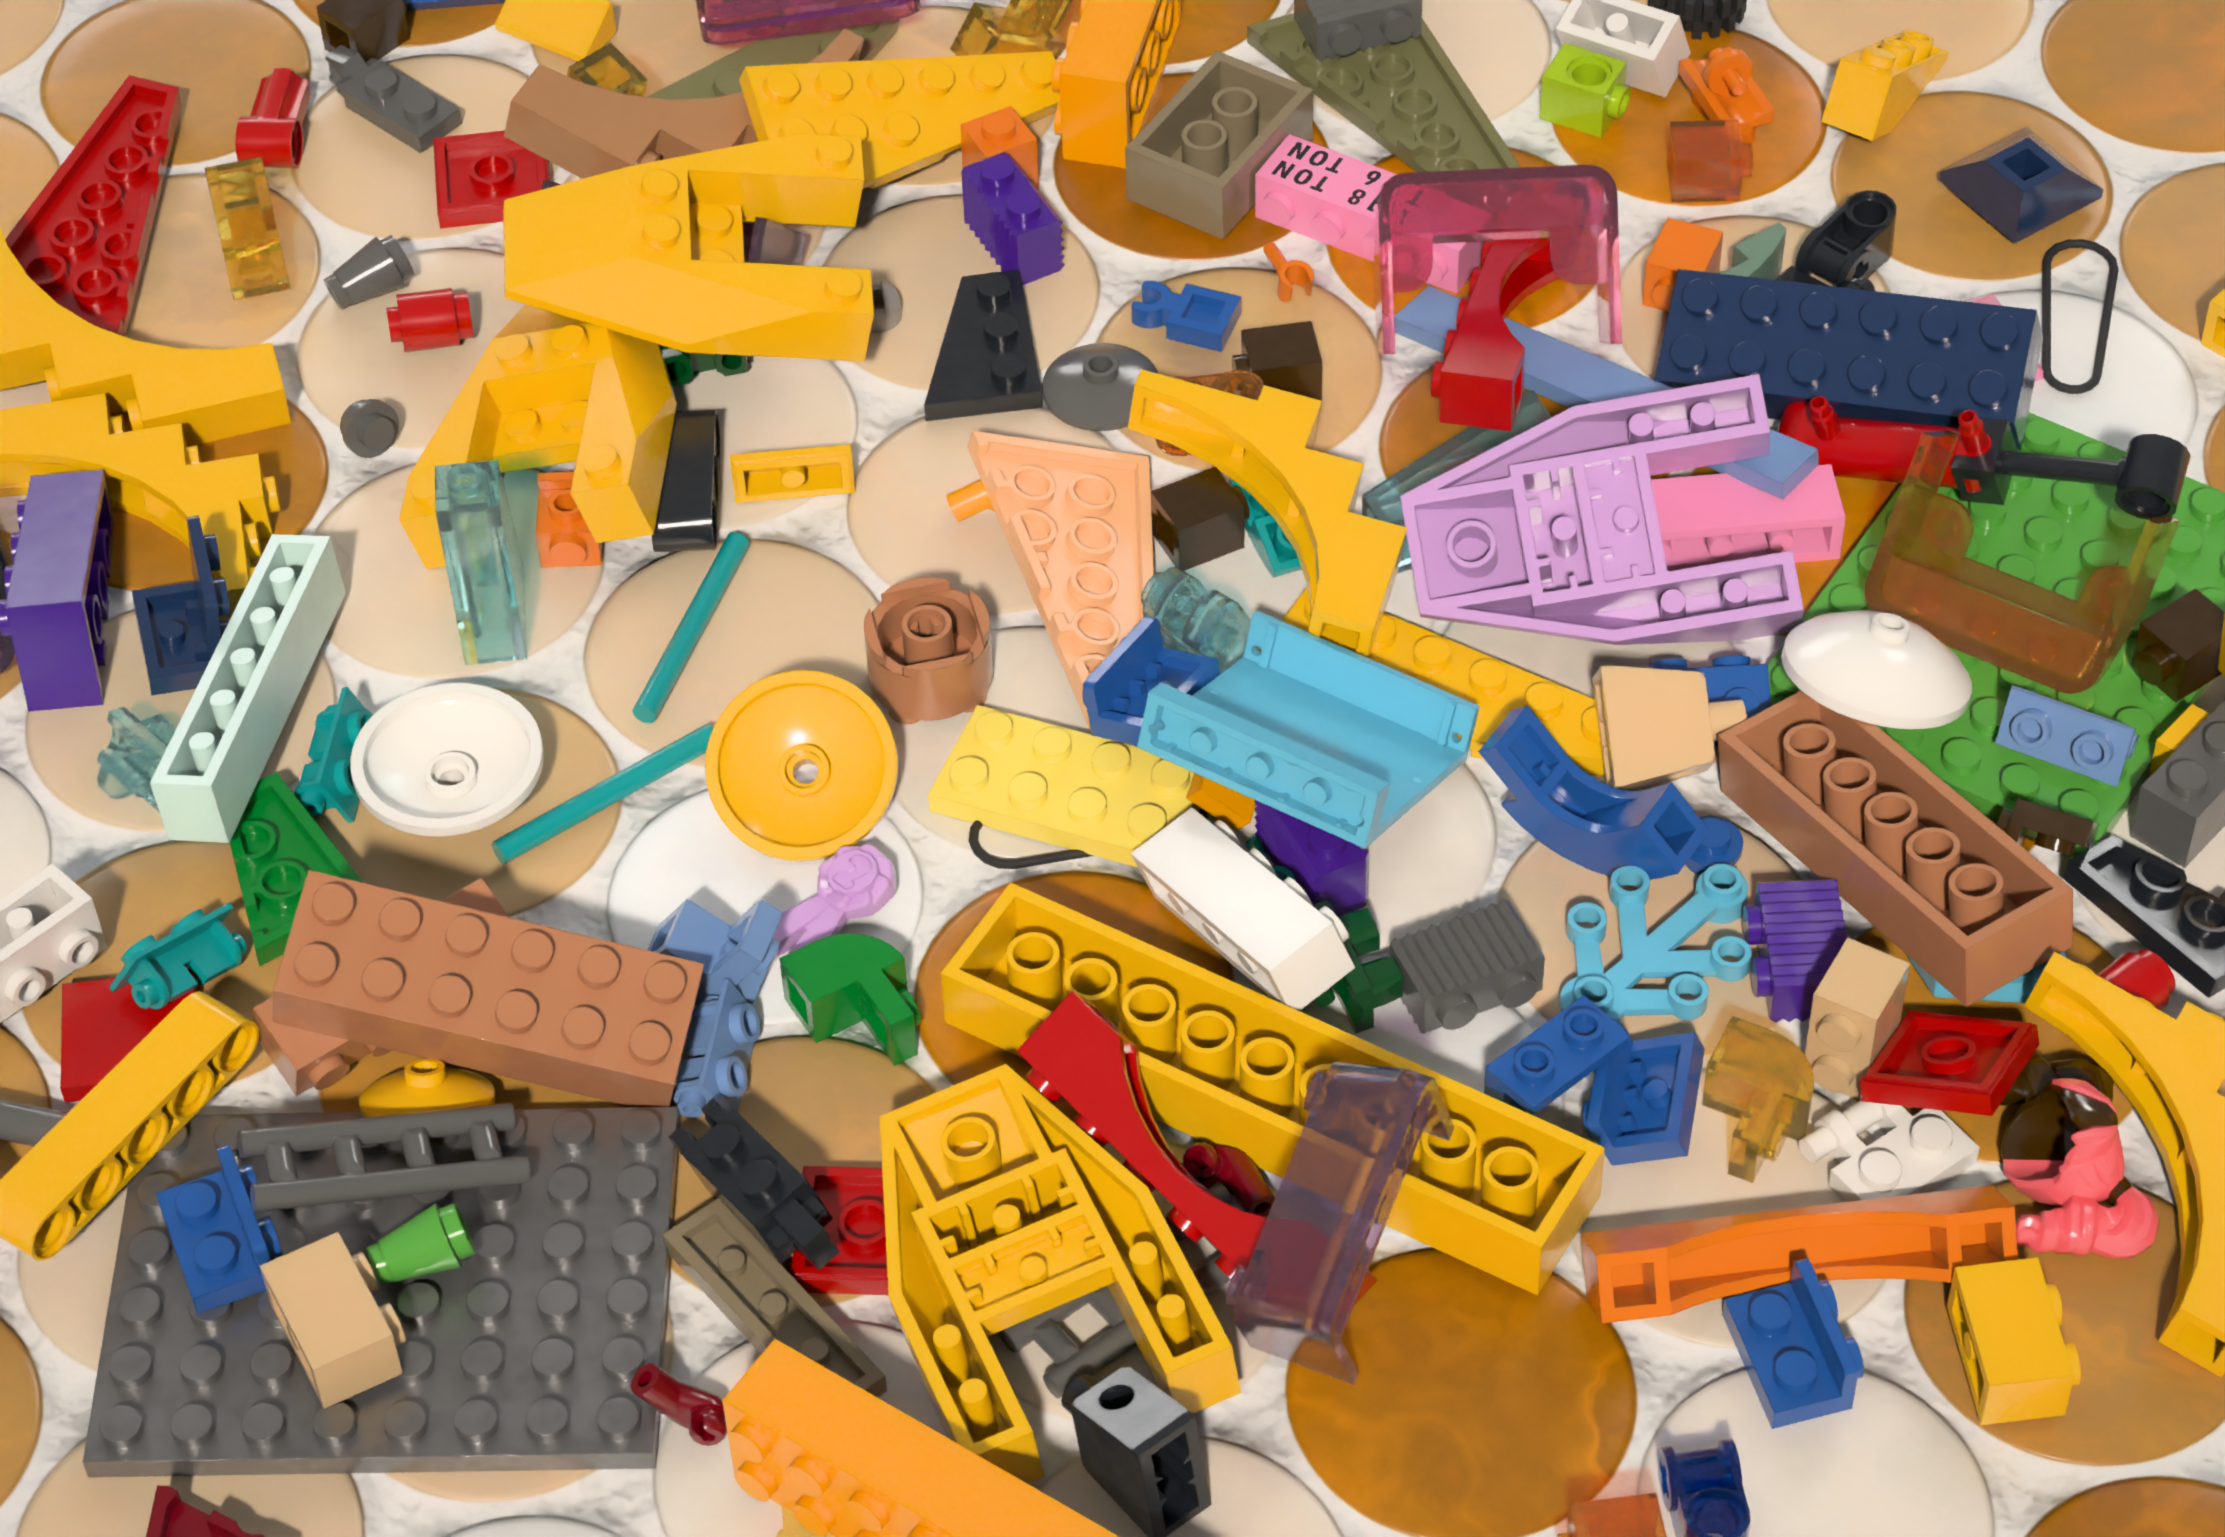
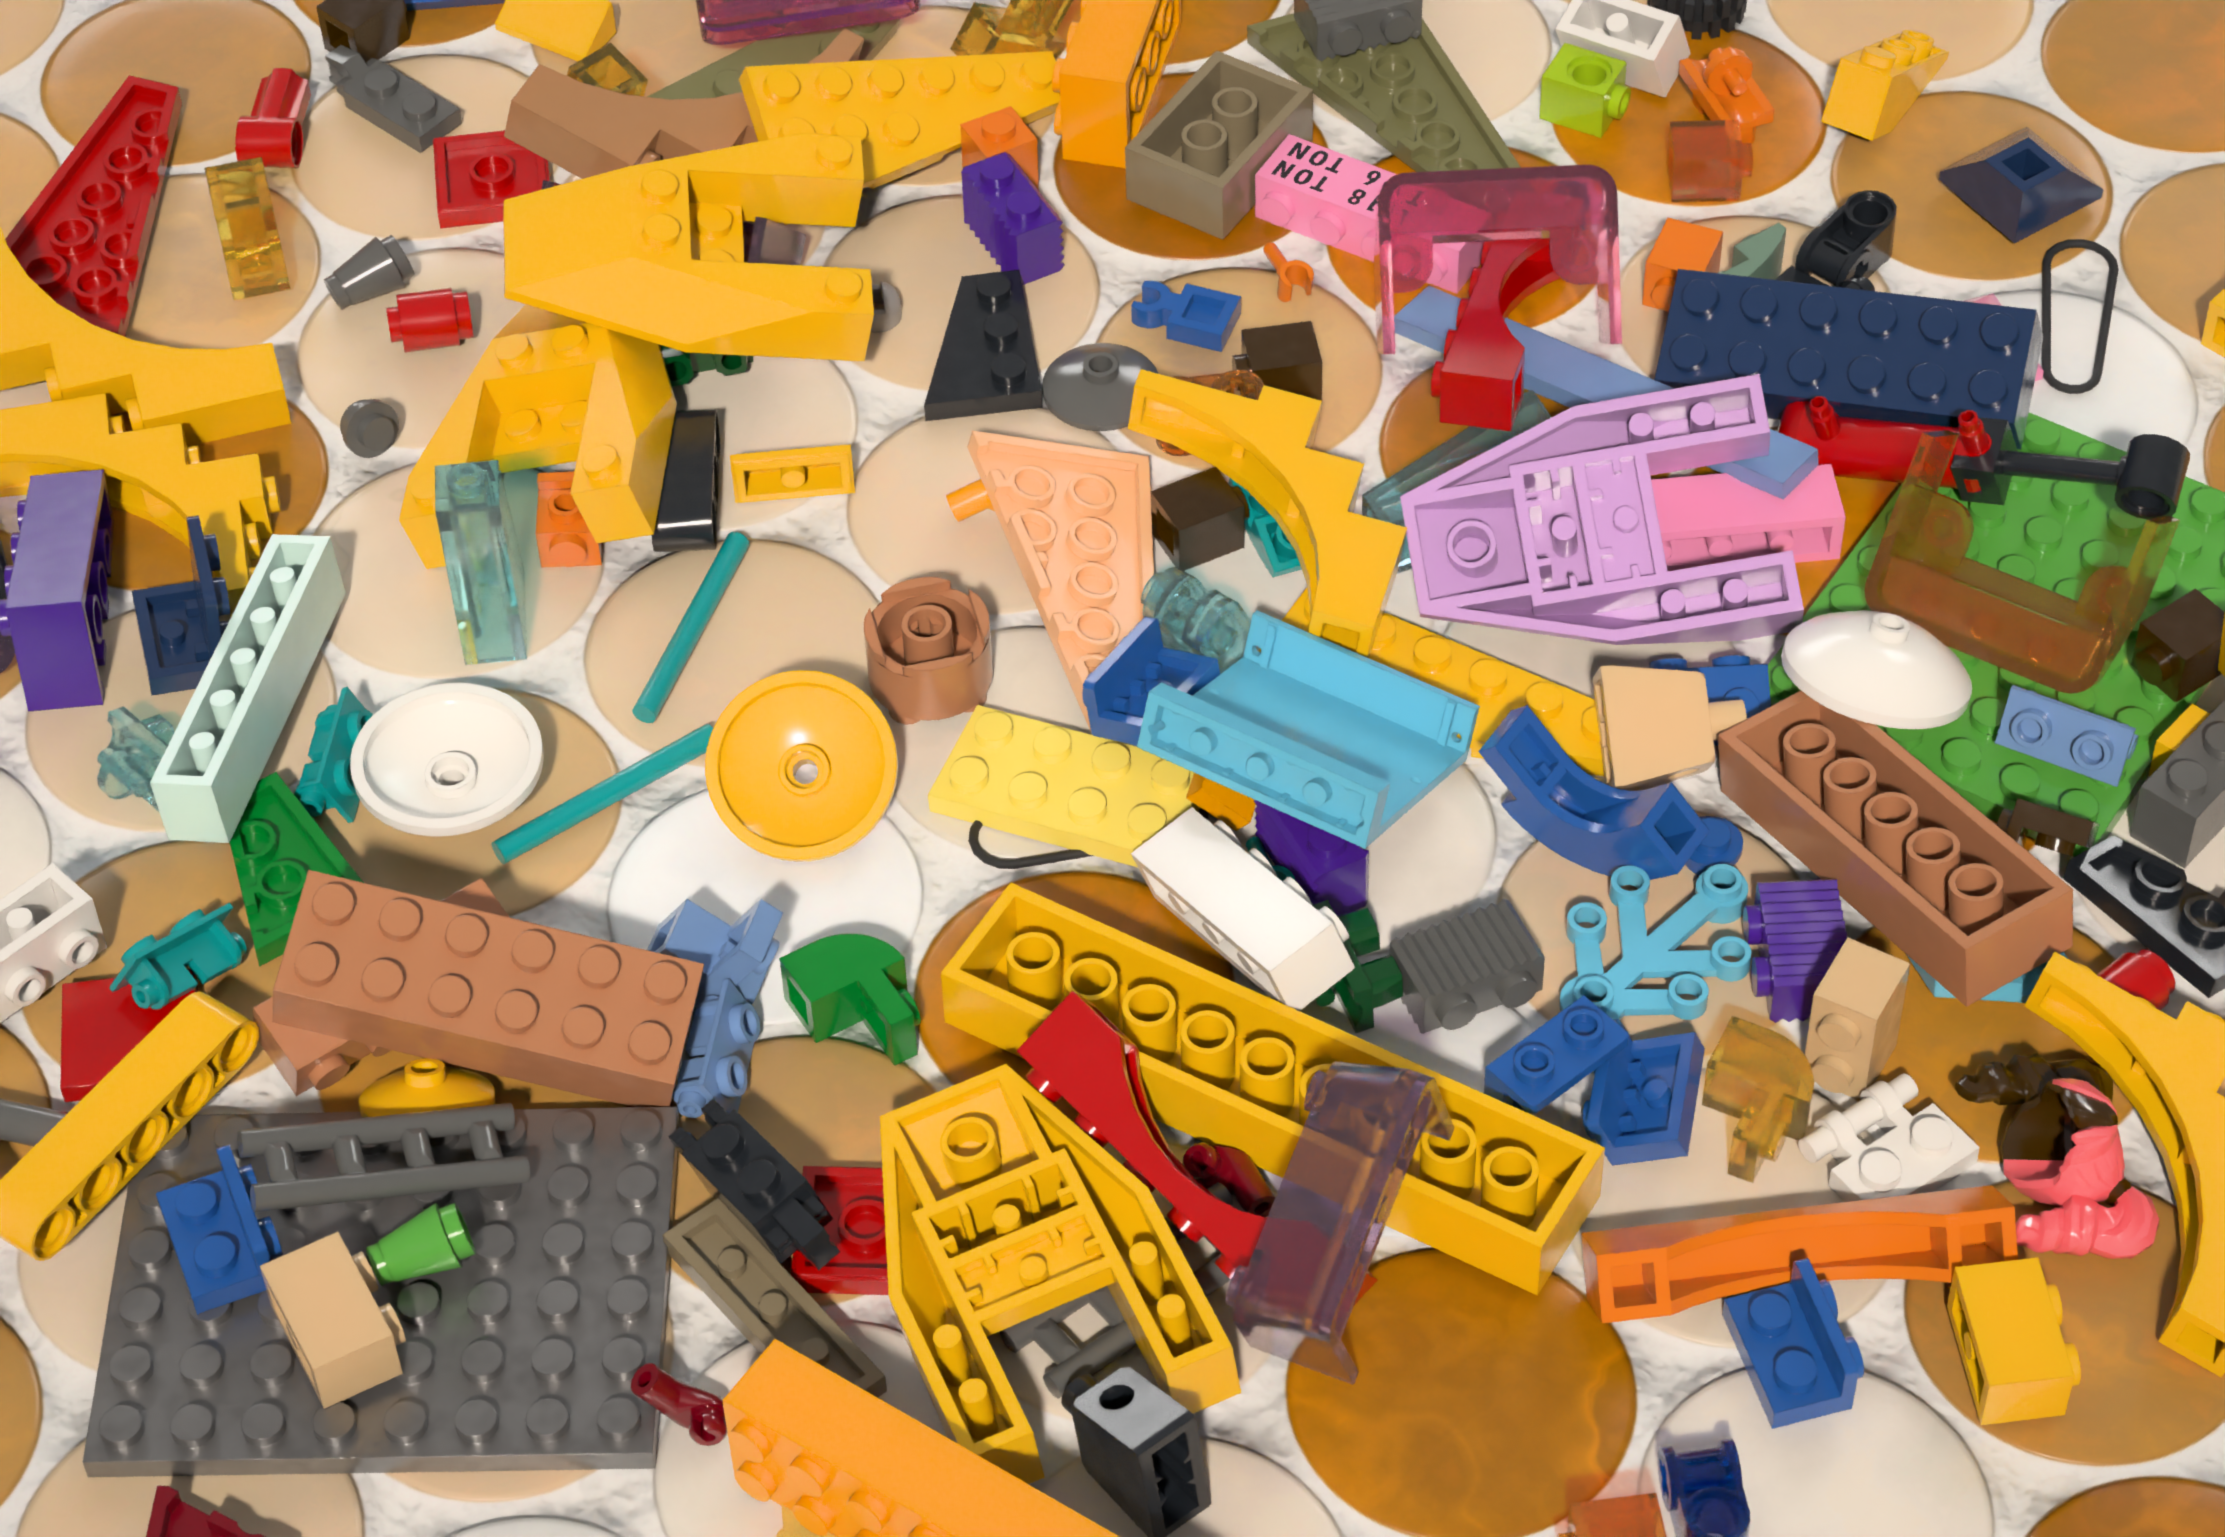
(849, 886): lavender piece -> none
(1950, 1063): red tile -> none

